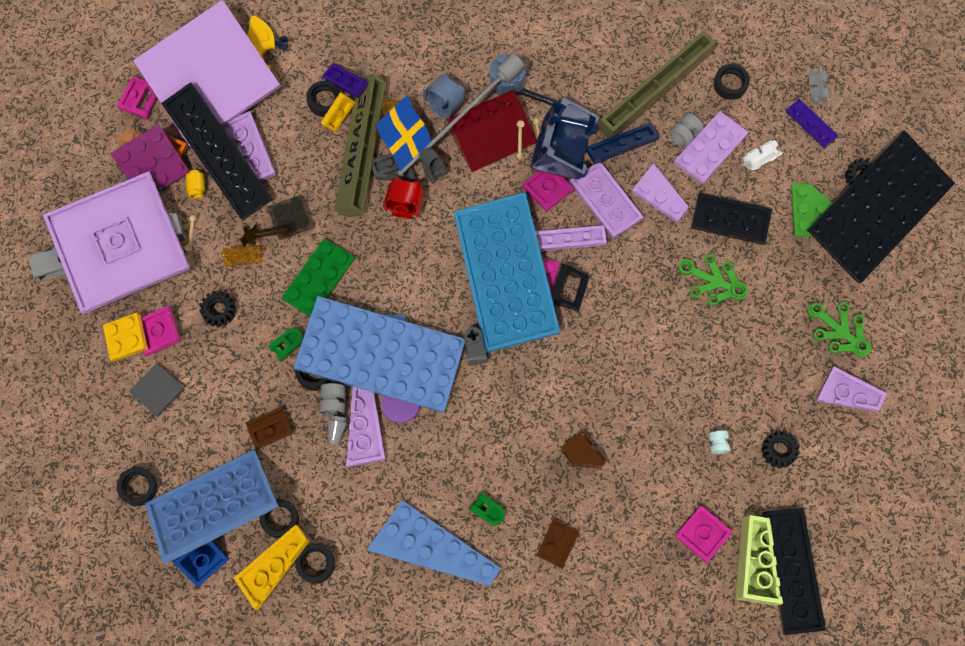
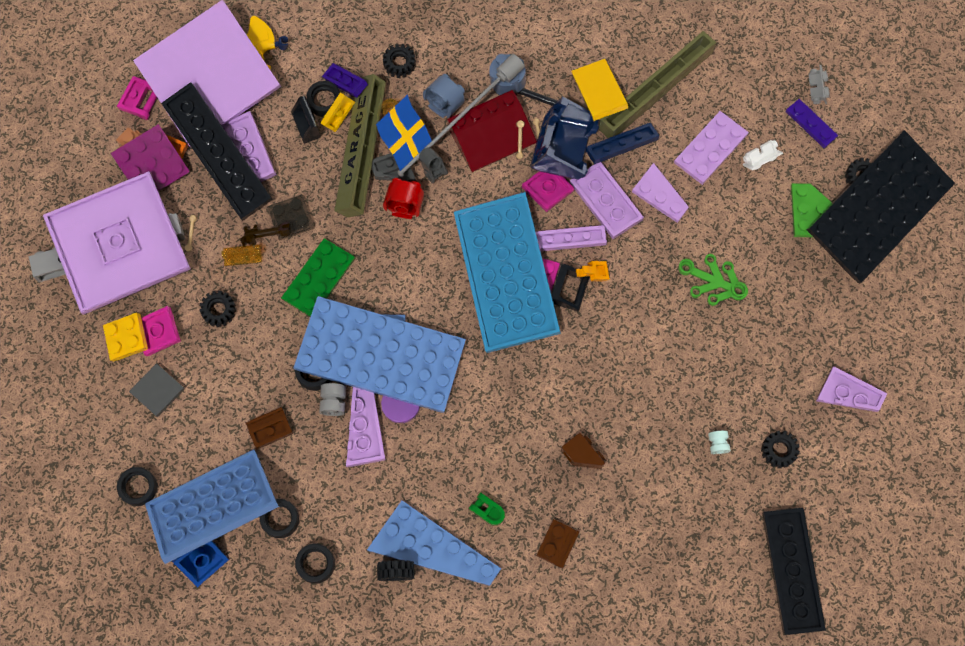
(195, 184): yellow brick -> none
(268, 569): yellow wing -> none
(293, 340): green plate -> none
(305, 120): none -> black tile
(336, 428): light grey cone -> none
(389, 56): none -> black tyre
(395, 570): none -> black tyre
(475, 349): dark grey piece -> none
(596, 270): none -> light orange plate
(599, 89): none -> yellow tile
(686, 129): light grey wheel -> none
(703, 534): dark pink plate -> none
(730, 94): black tyre -> none
(731, 218): black plate -> none
(757, 565): yellowish green wedge -> none
(841, 330): bright green plant -> none

